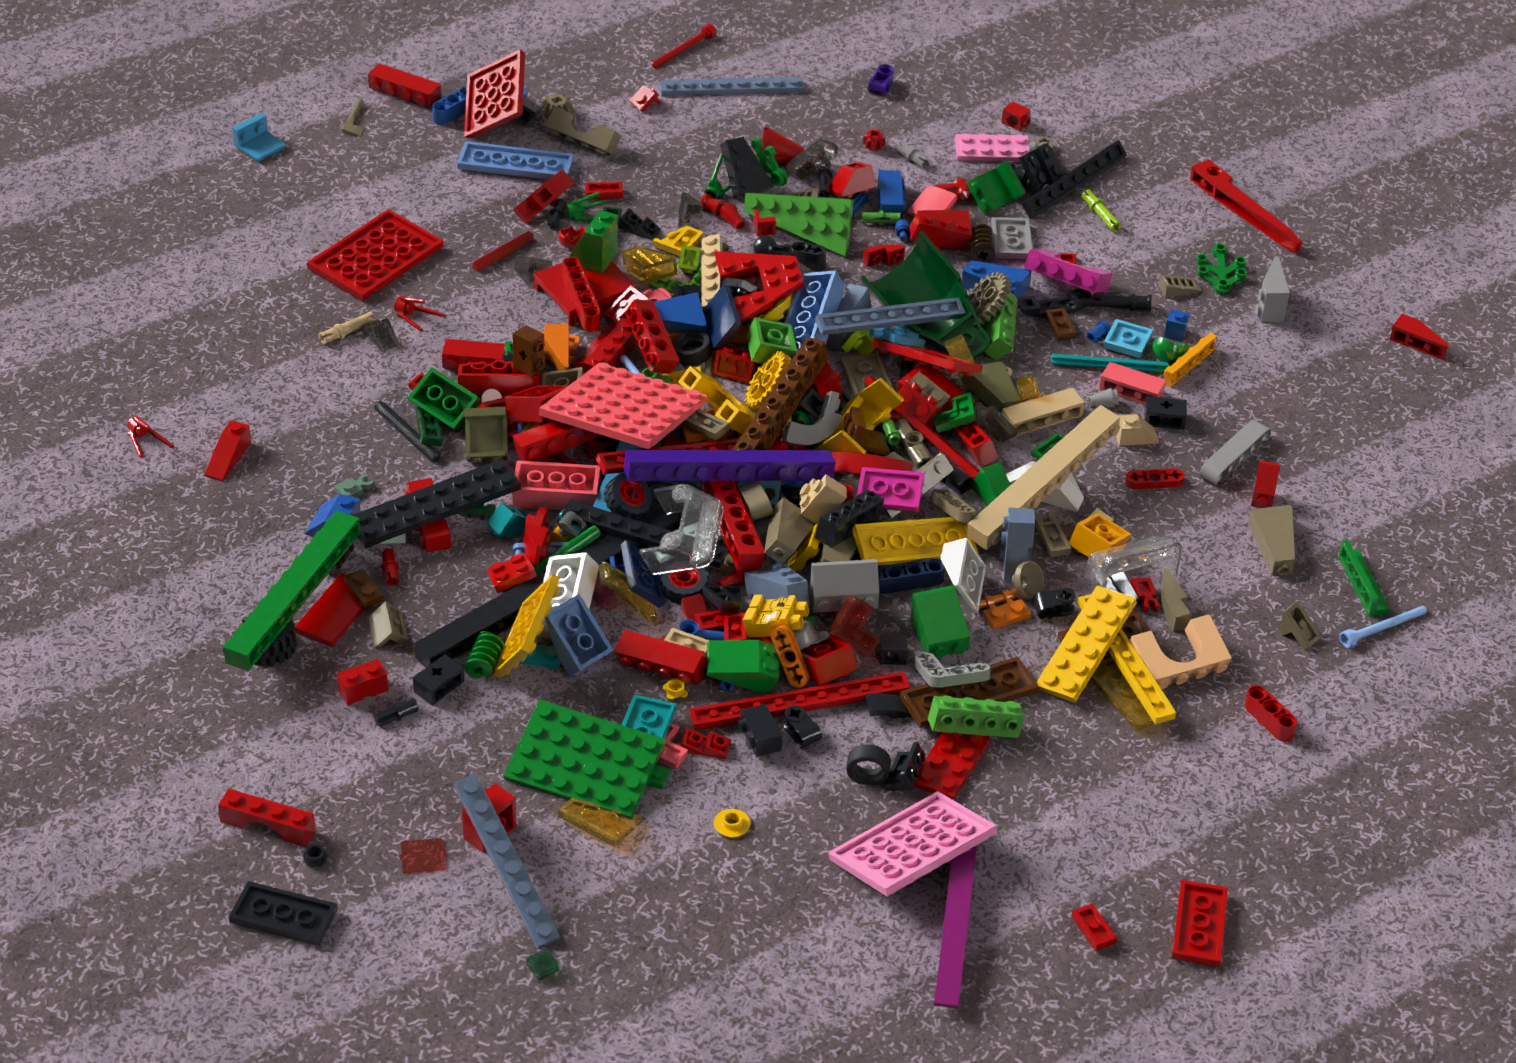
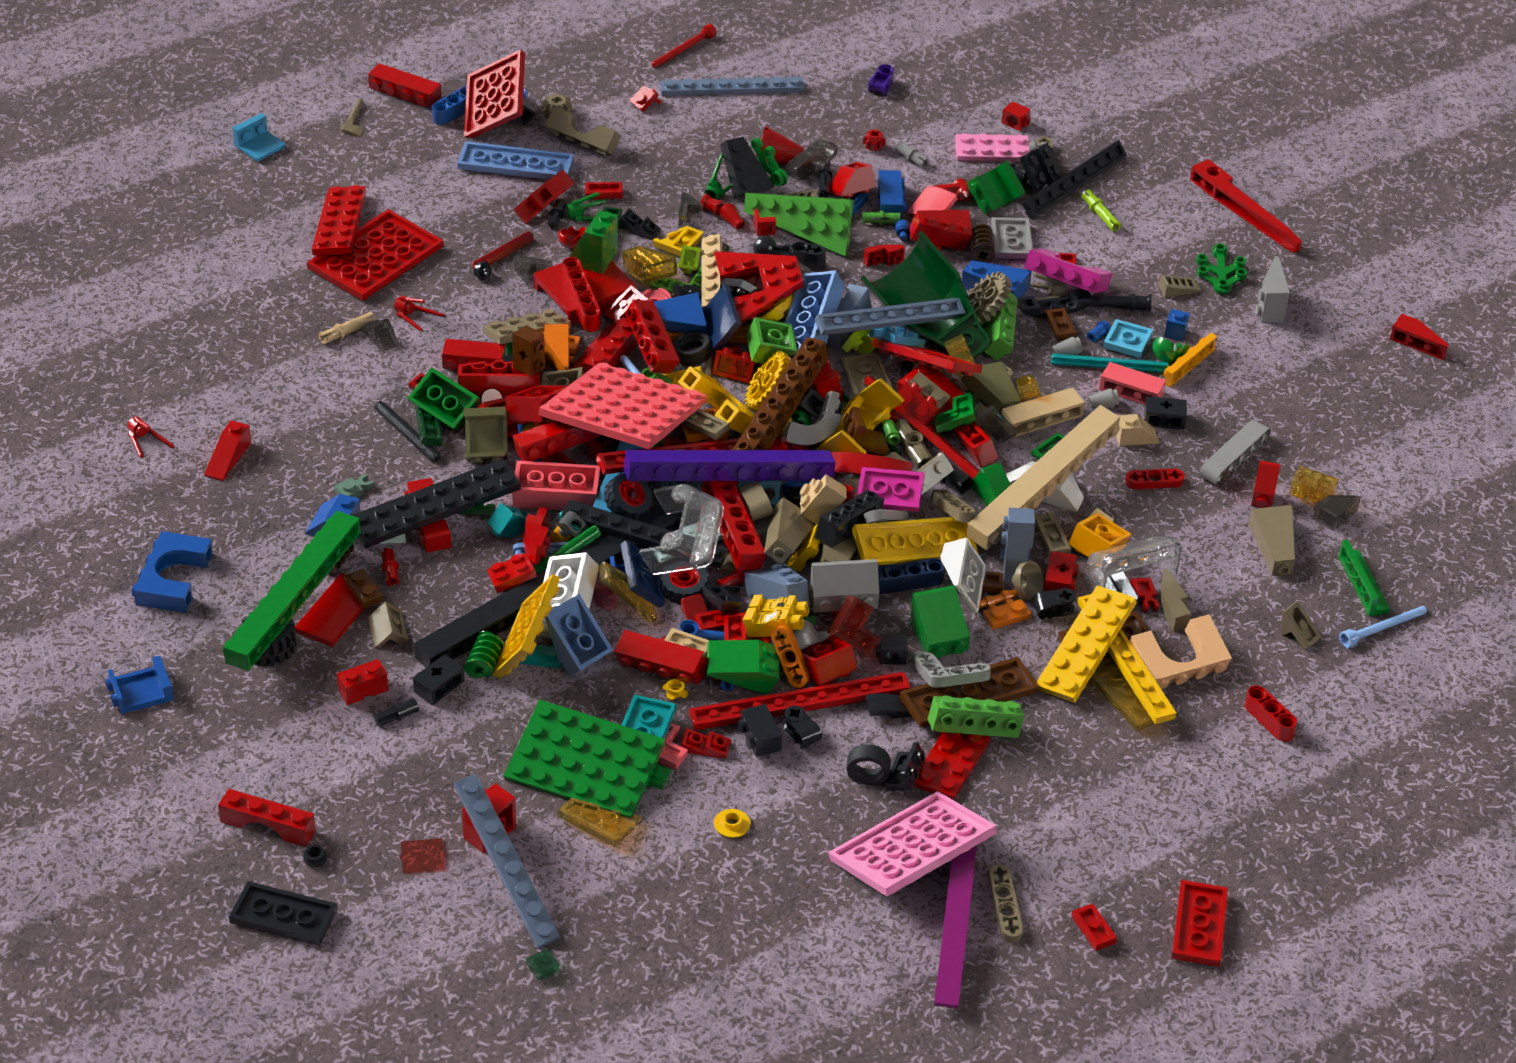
(140, 688): none -> blue panel
(168, 551): none -> blue arch
(339, 220): none -> red plate
(482, 270): none -> black plate
(502, 331): none -> dark tan plate
(885, 515): none -> light grey beam
(993, 582): none -> reddish brown plate
(1007, 903): none -> dark tan beam
(1056, 288): none -> dark tan plant
(1061, 571): none -> red brick
(1070, 346): none -> light grey cone
(1312, 485): none -> clear yellow brick
(1335, 510): none -> clear smoke slope

